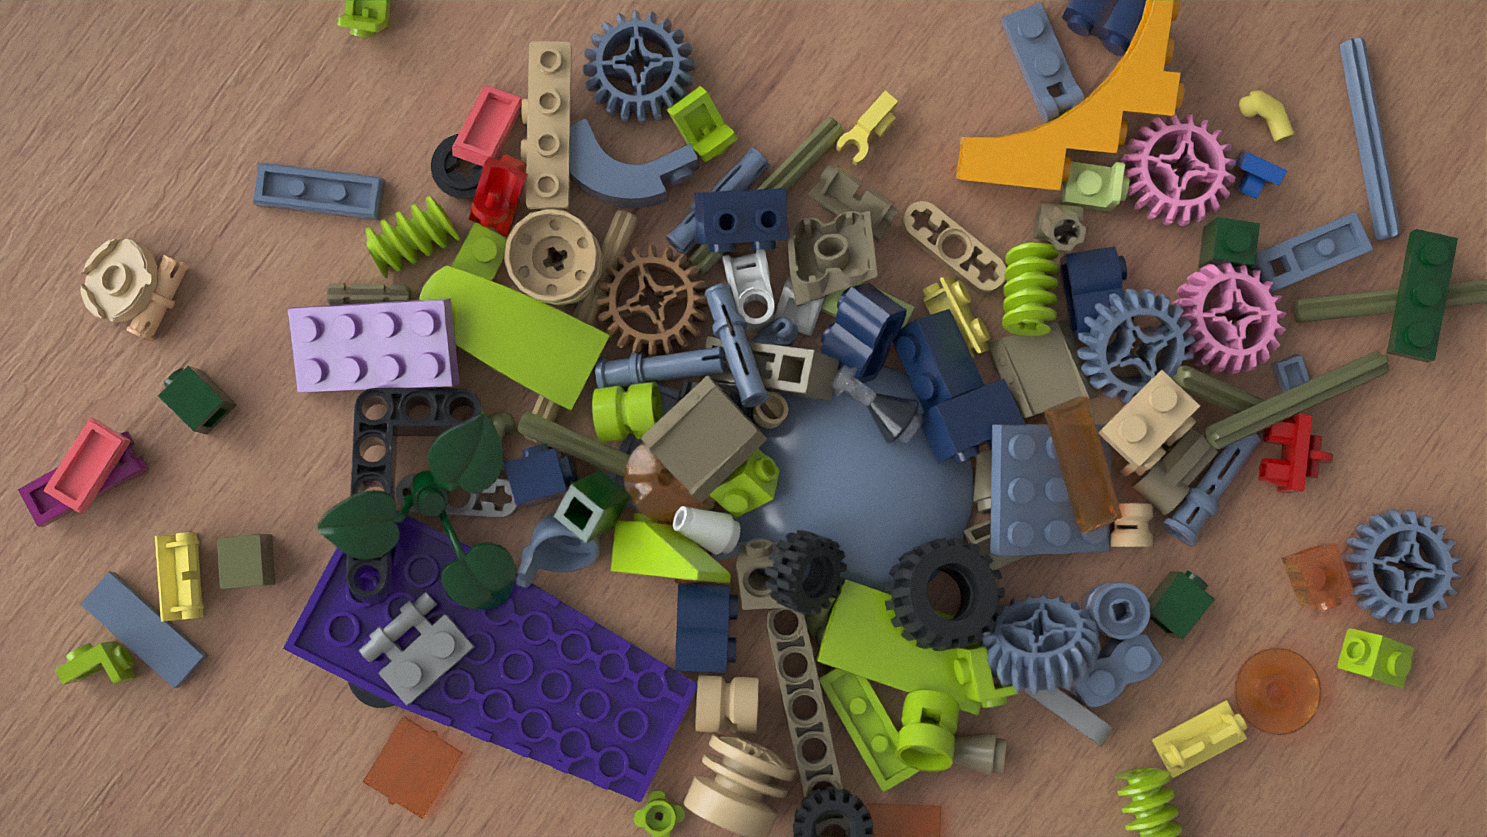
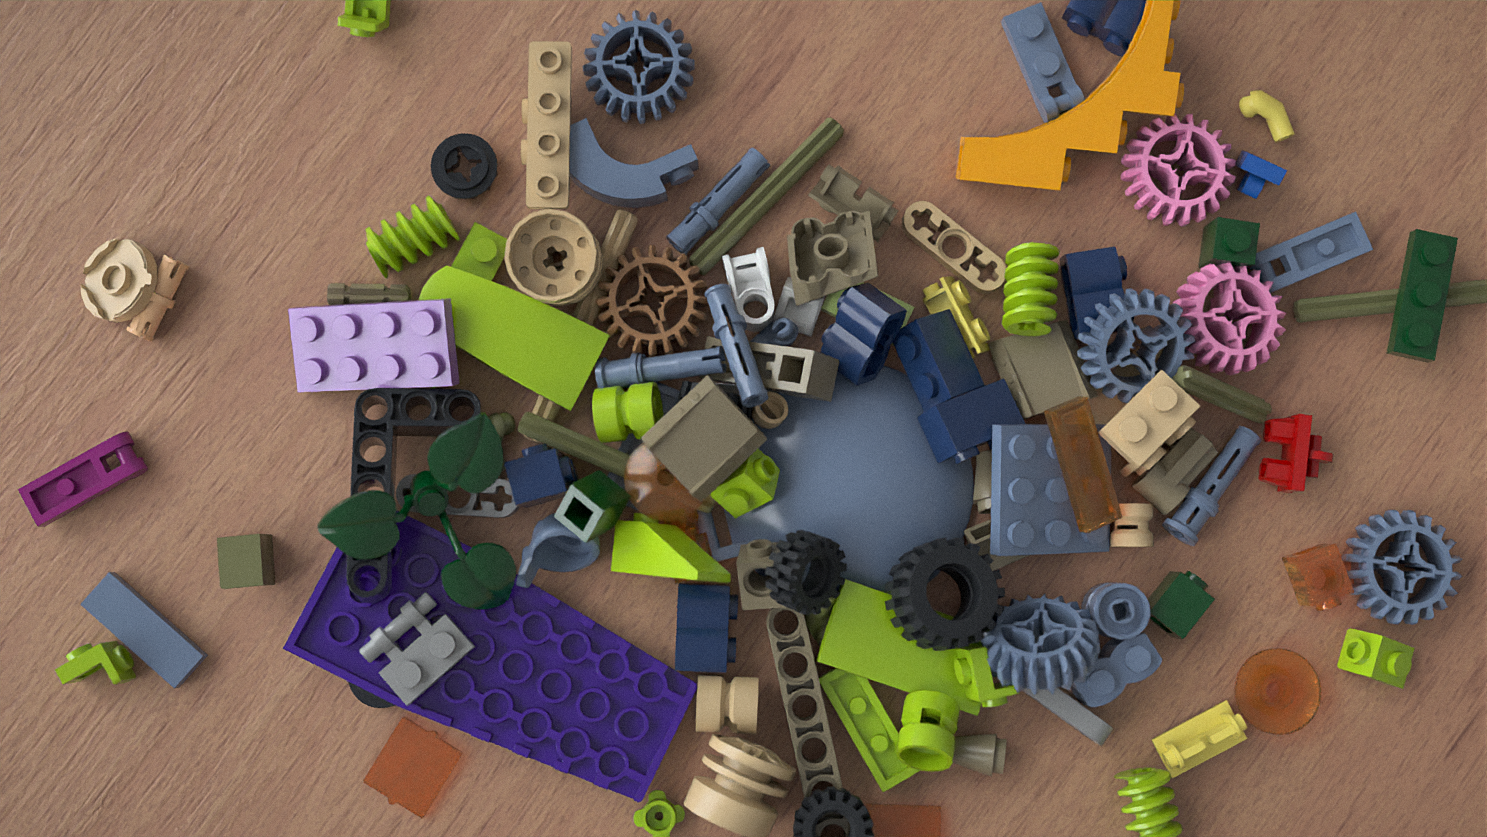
(87, 465): coral tile -> none
(179, 576): light yellow hinge -> none
(196, 399): dark green brick -> none
(319, 191): sand blue tile -> none
(487, 126): coral tile -> none
(499, 193): red hips -> none
(702, 125): lime bracket -> none
(707, 528): white cone -> none
(741, 217): dark blue brick -> none
(875, 120): light yellow plate -> none
(894, 415): piece -> none
(1059, 225): dark tan piece -> none
(1095, 186): yellowish green bracket -> none
(1290, 372): sand blue piece -> none
(1297, 400): olive axle -> none
(1370, 139): sand blue axle -> none

